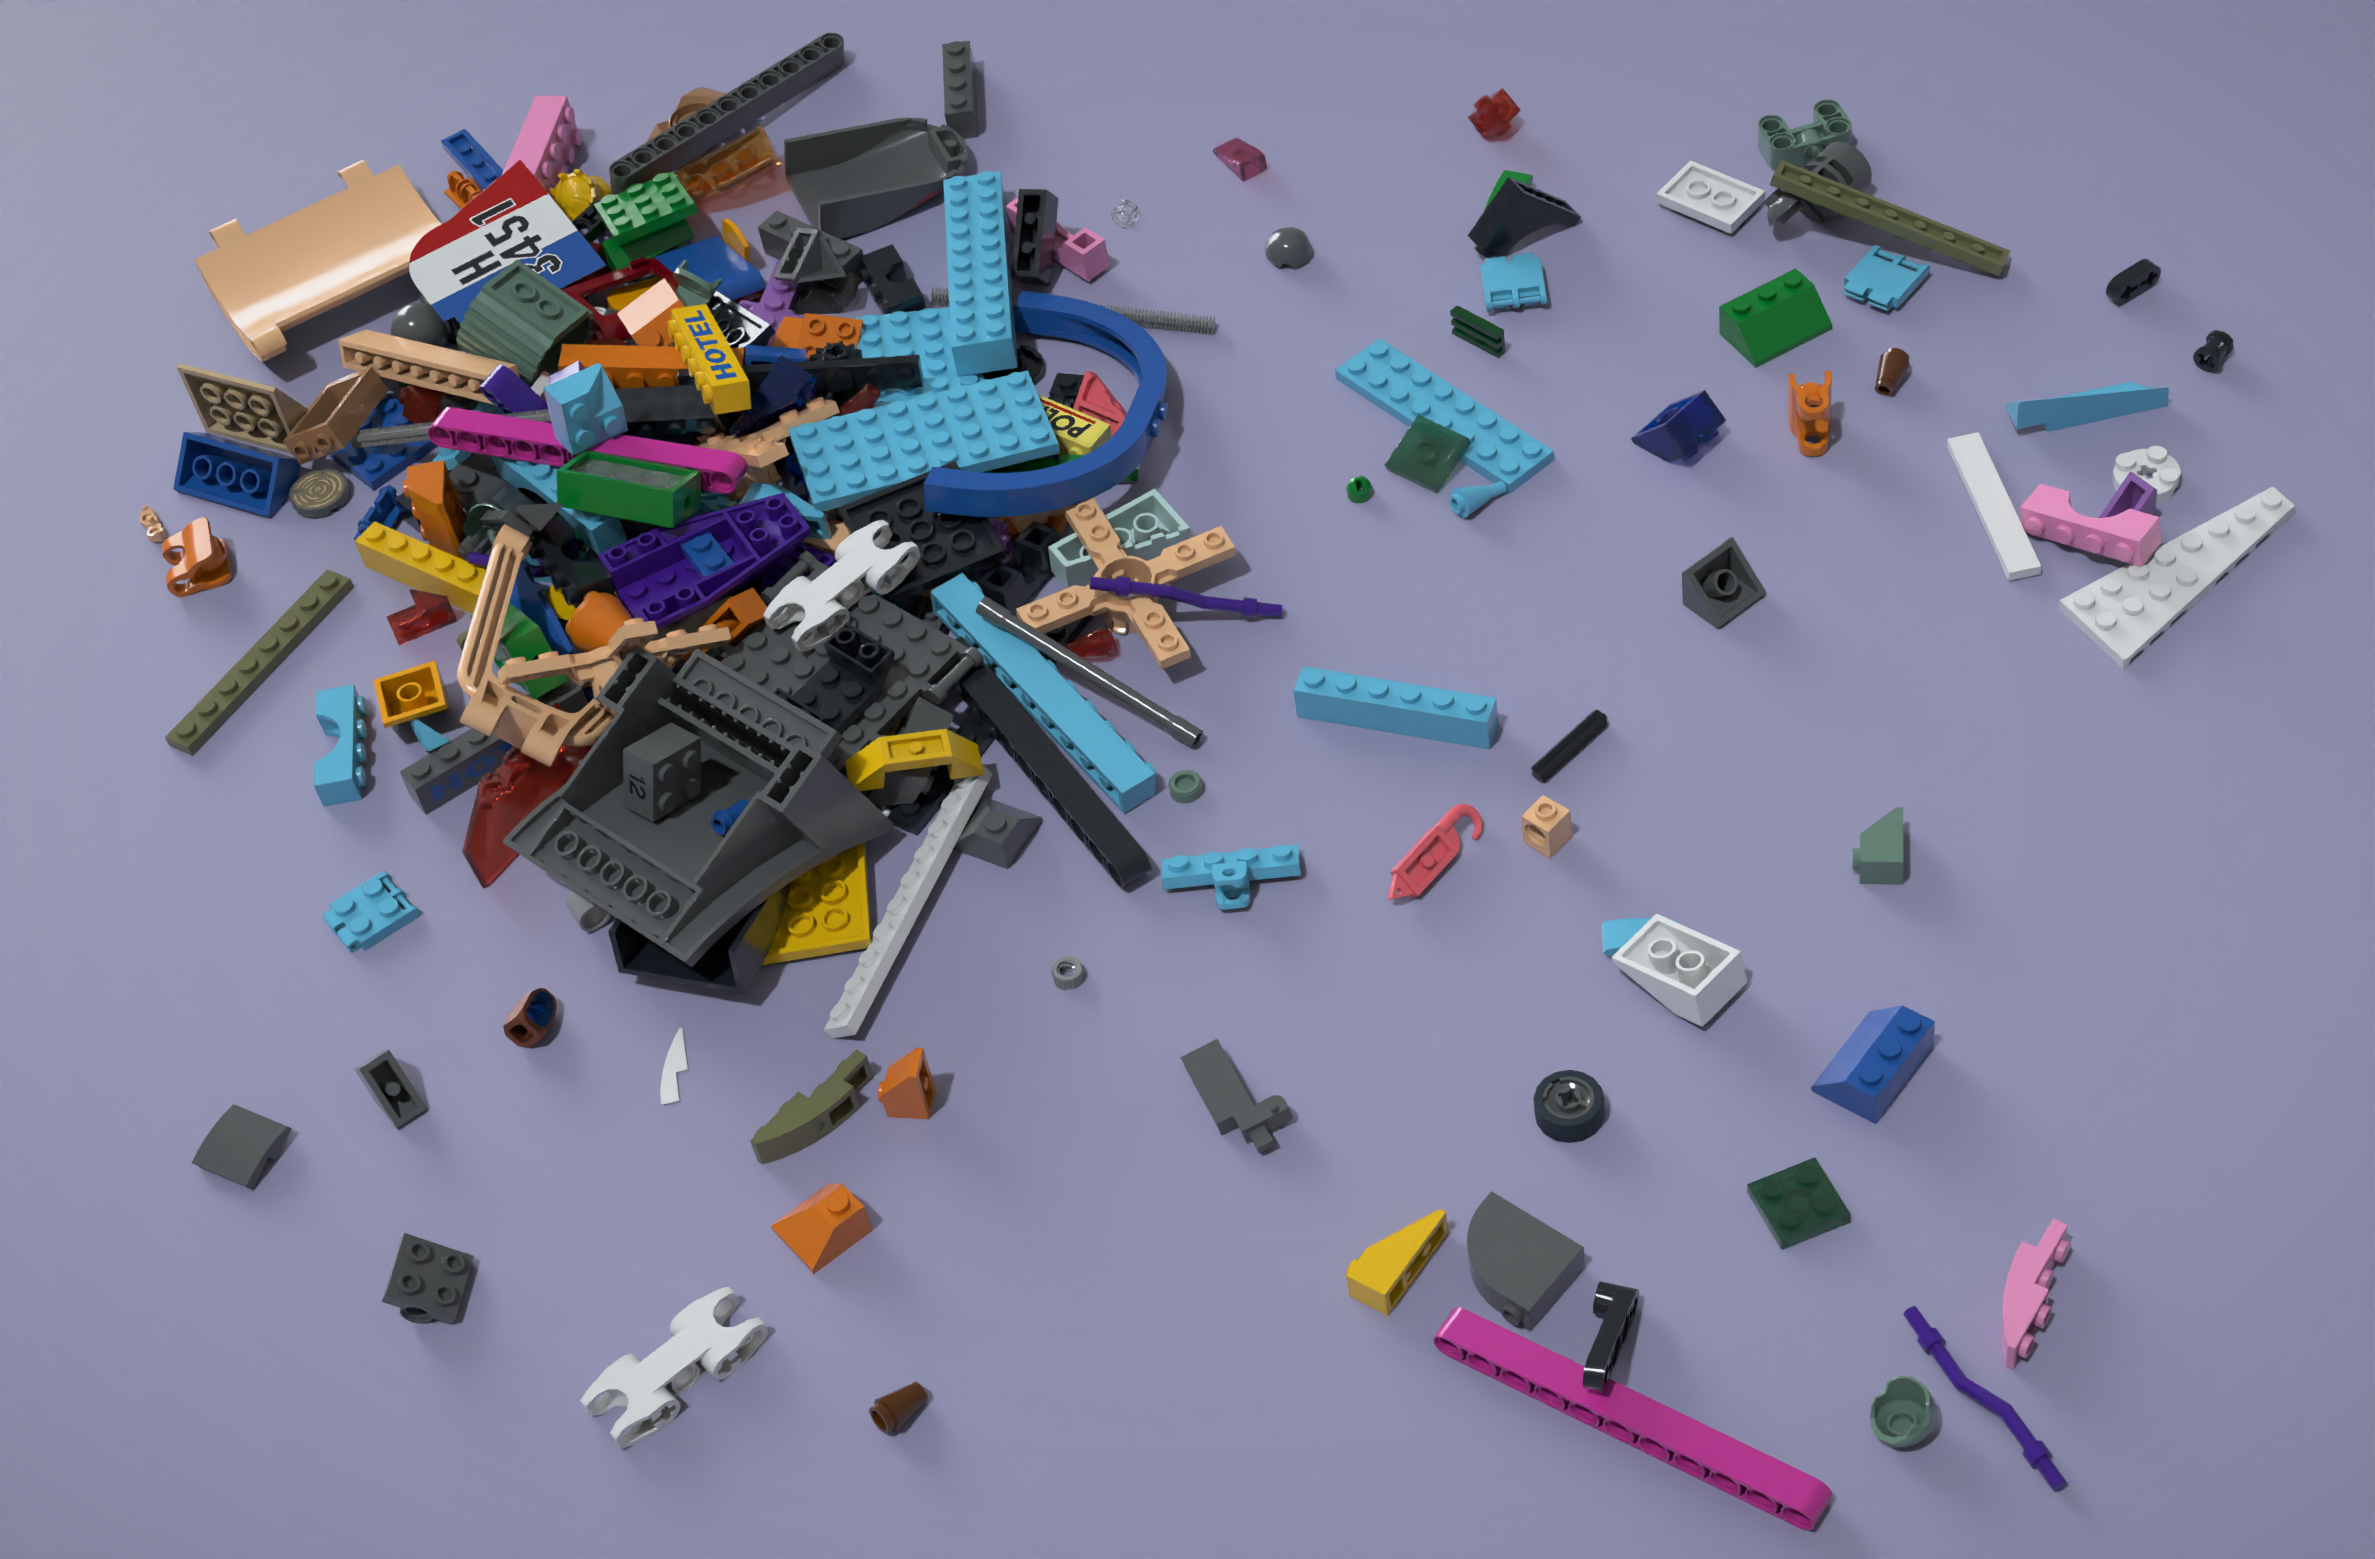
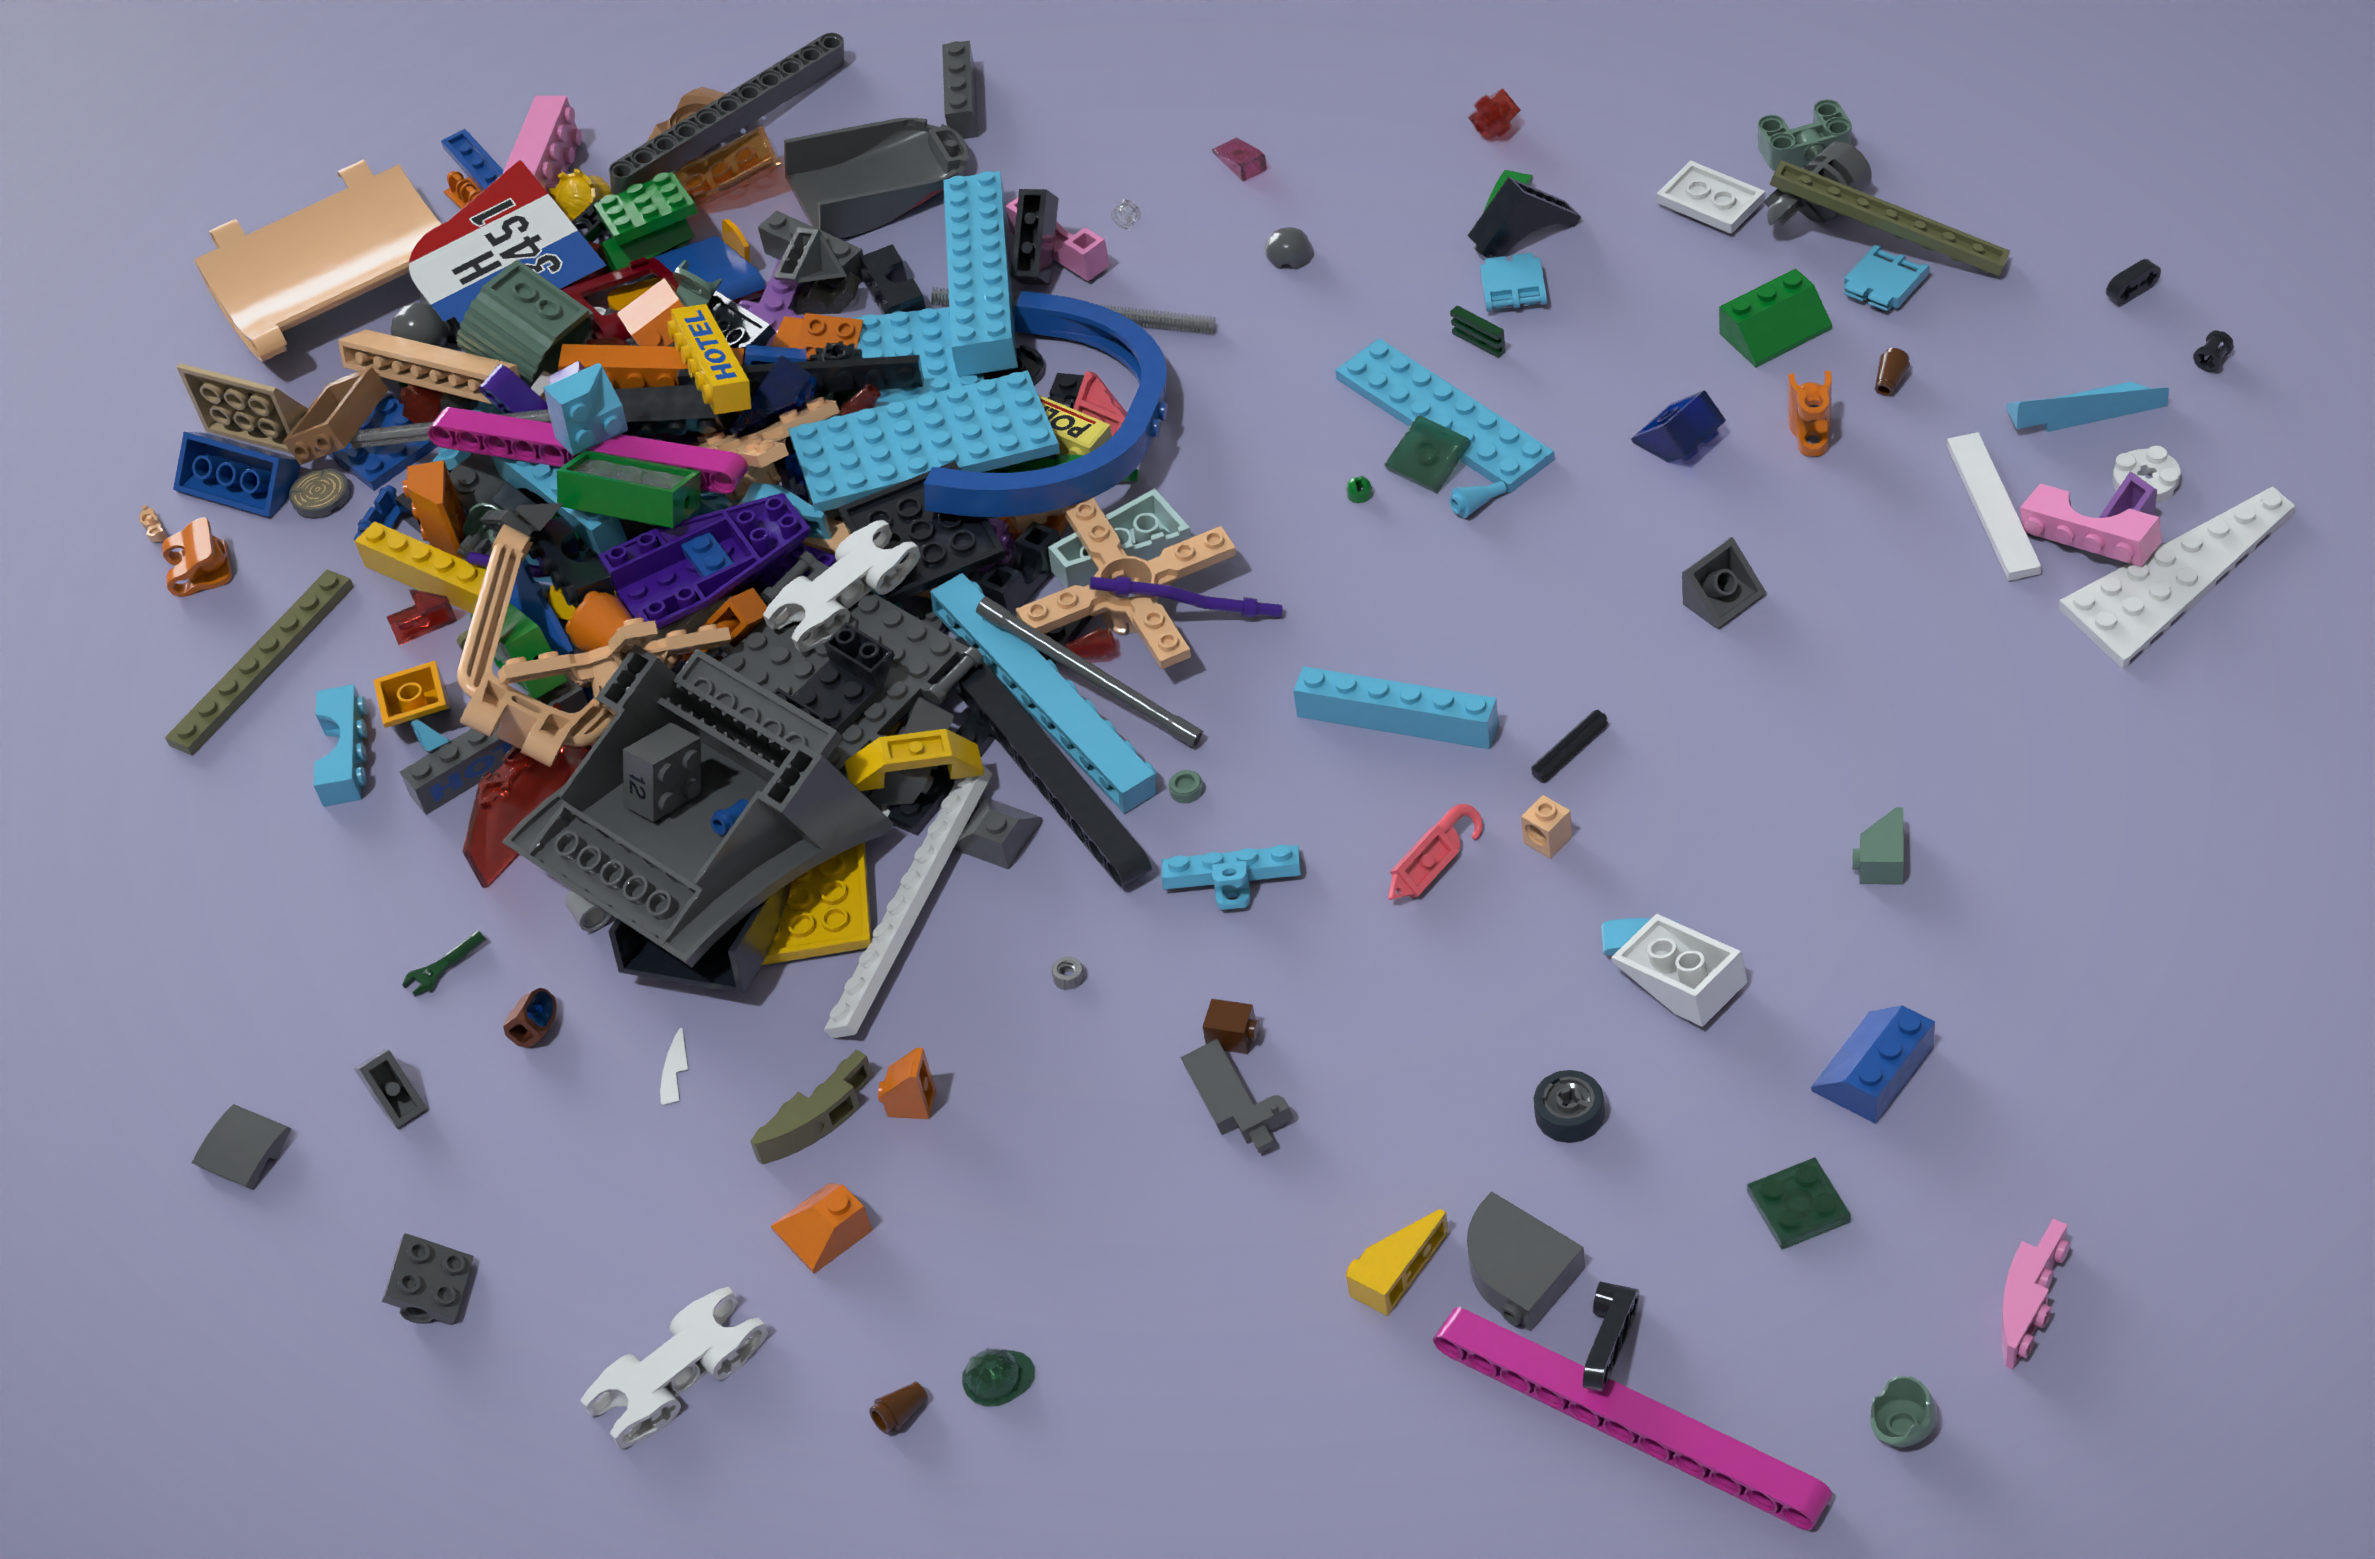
(369, 913): medium azure plate -> none
(430, 974): none -> dark green piece
(997, 1376): none -> clear green piece
(1232, 1025): none -> reddish brown brick
(2034, 1451): dark purple bar -> none

